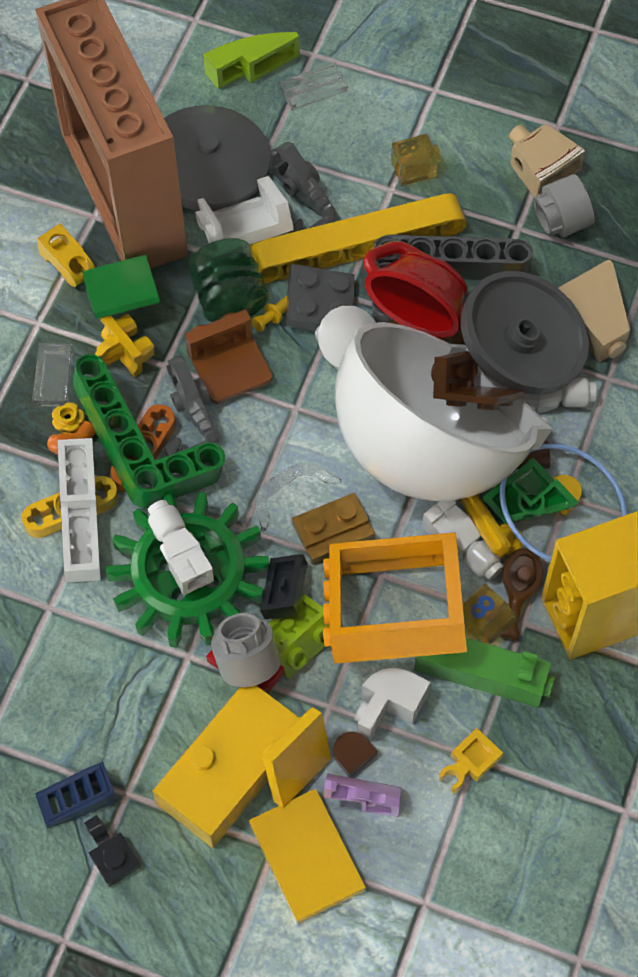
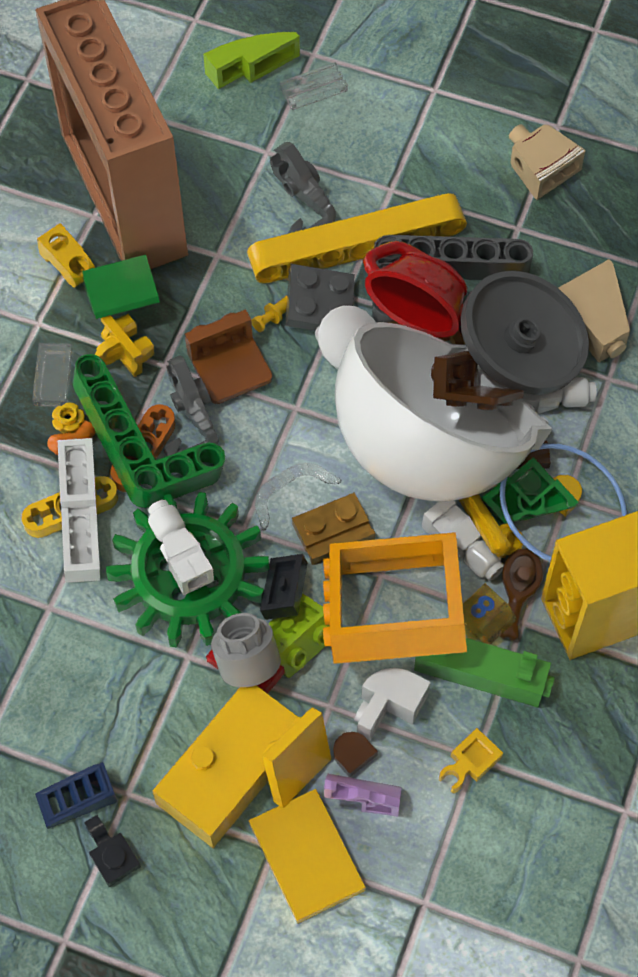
(217, 156): dark grey dish -> none
(227, 279): clear green wheel -> none
(248, 220): white panel -> none
(415, 159): clear yellow brick -> none
(564, 207): light grey piece -> none

